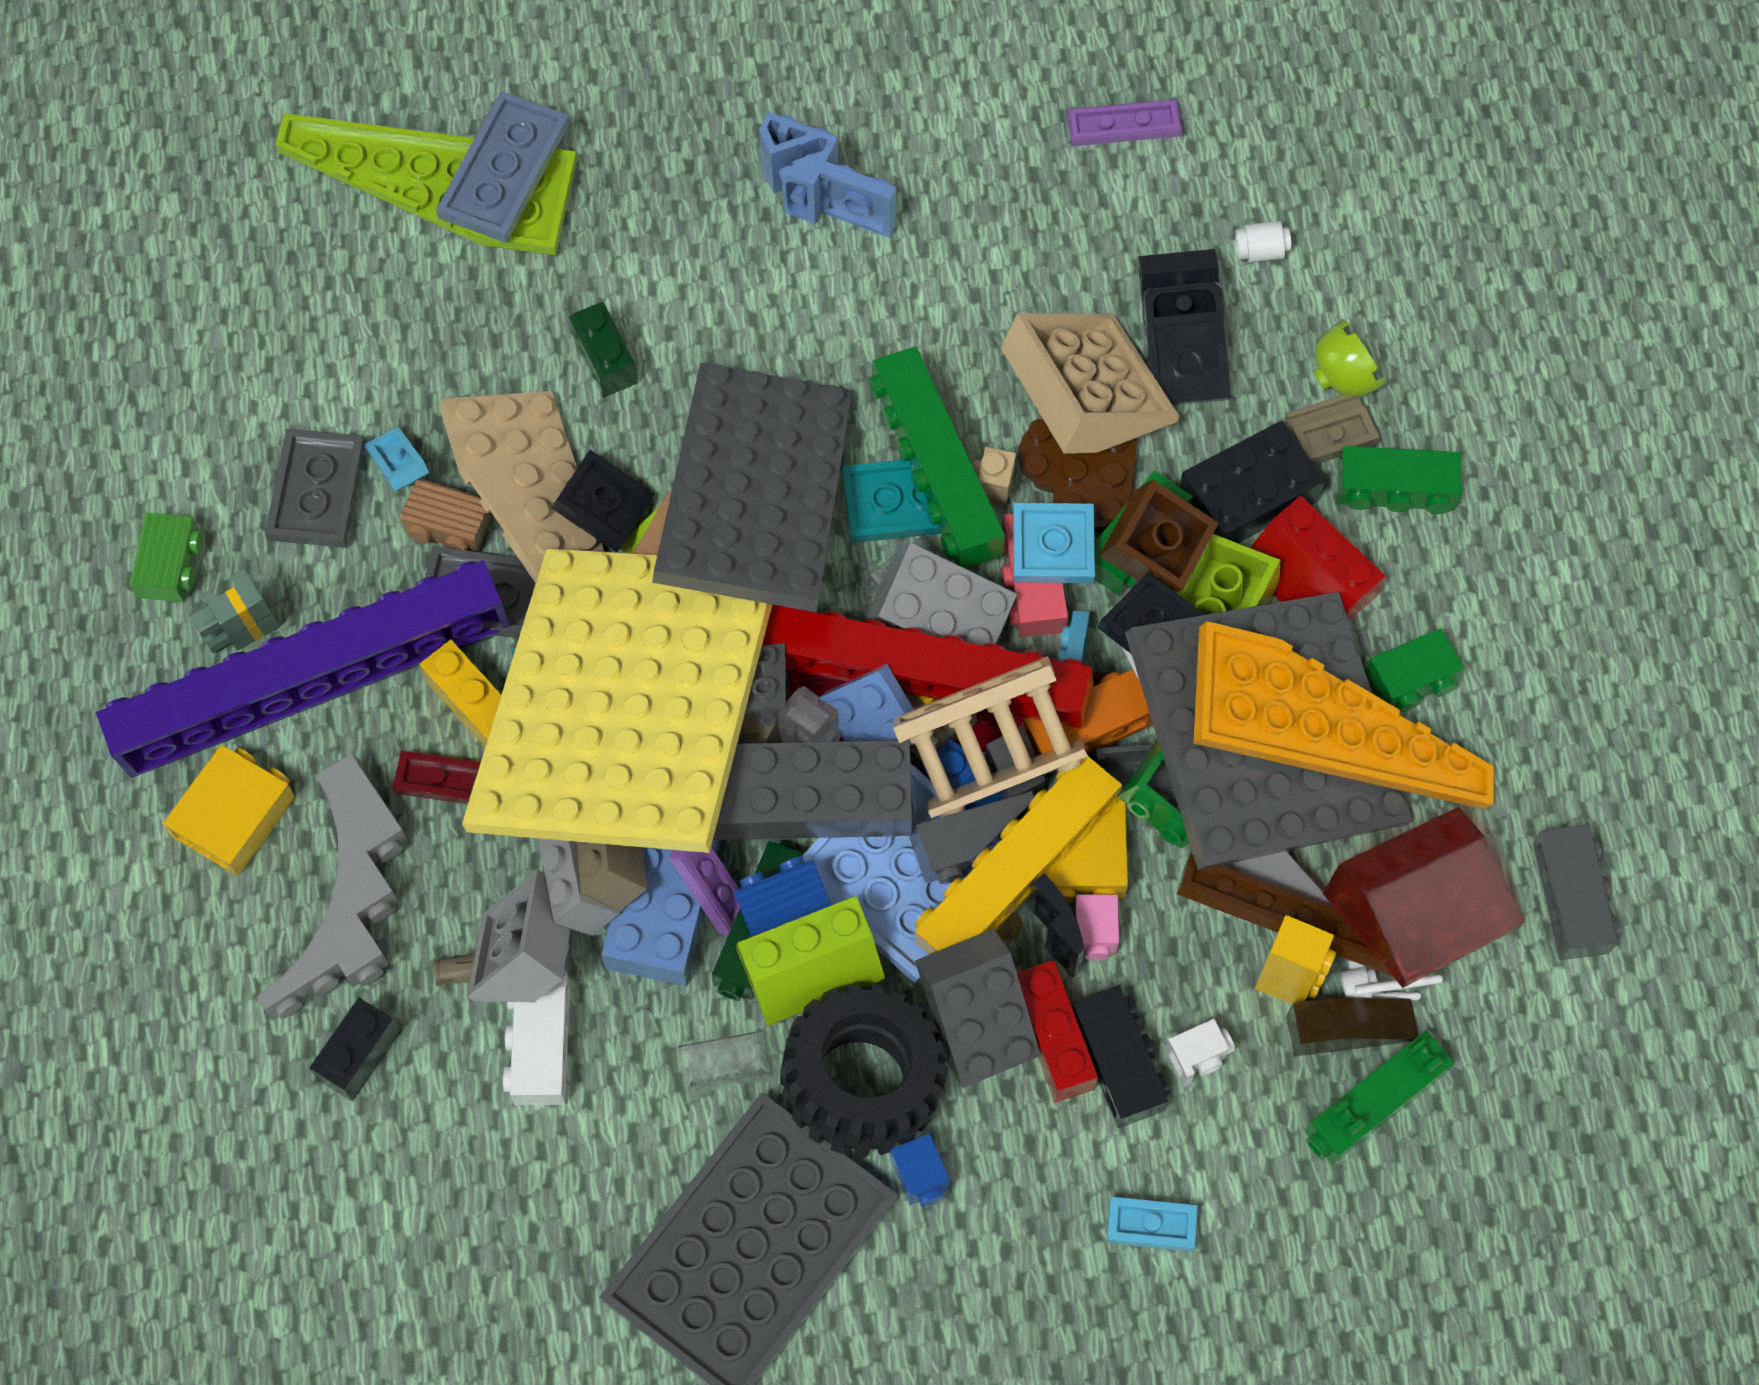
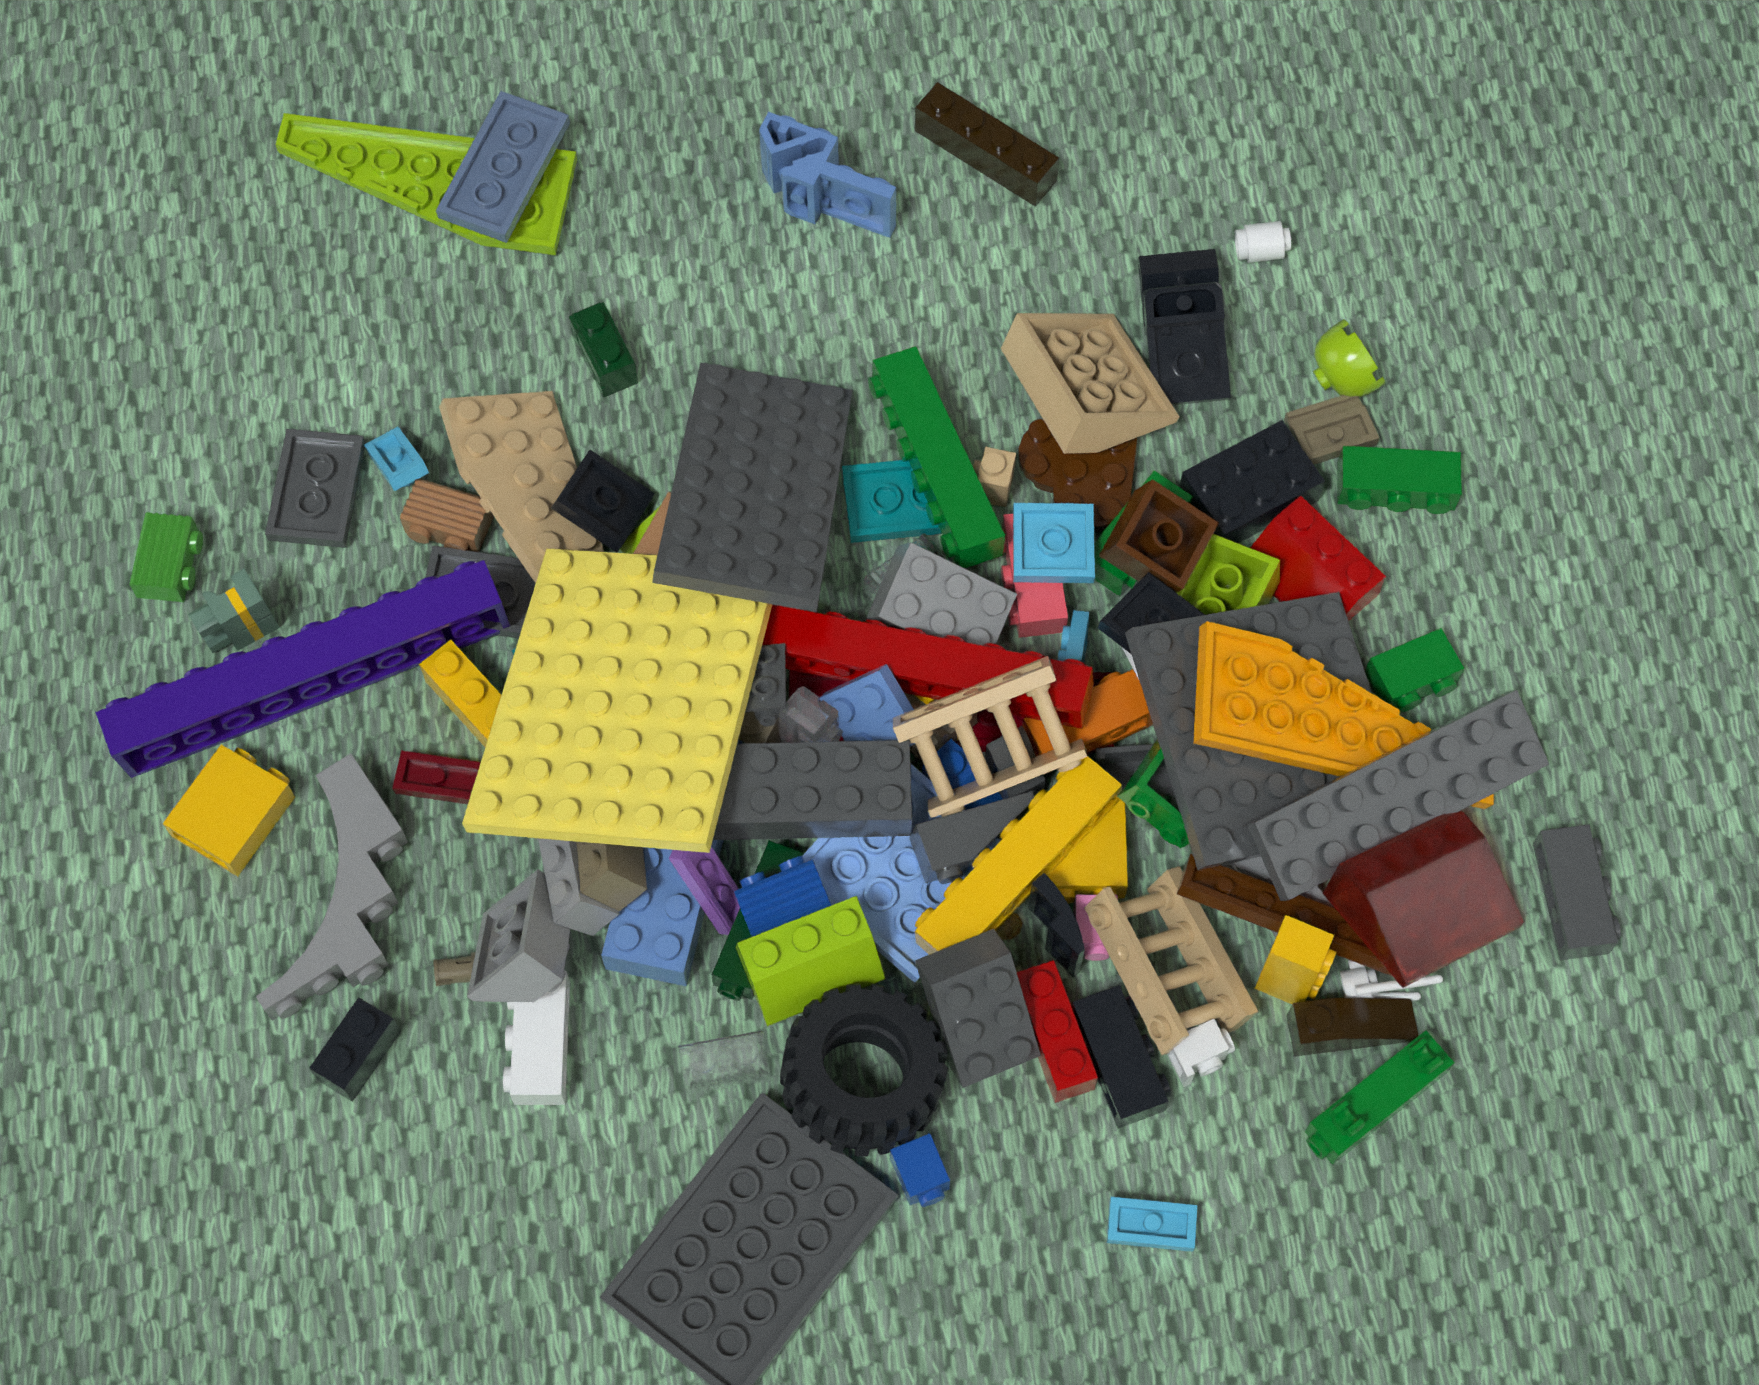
(986, 144): none -> dark brown brick
(1124, 122): medium lavender tile -> none
(1199, 946): none -> tan fence
(1397, 793): none -> dark grey plate

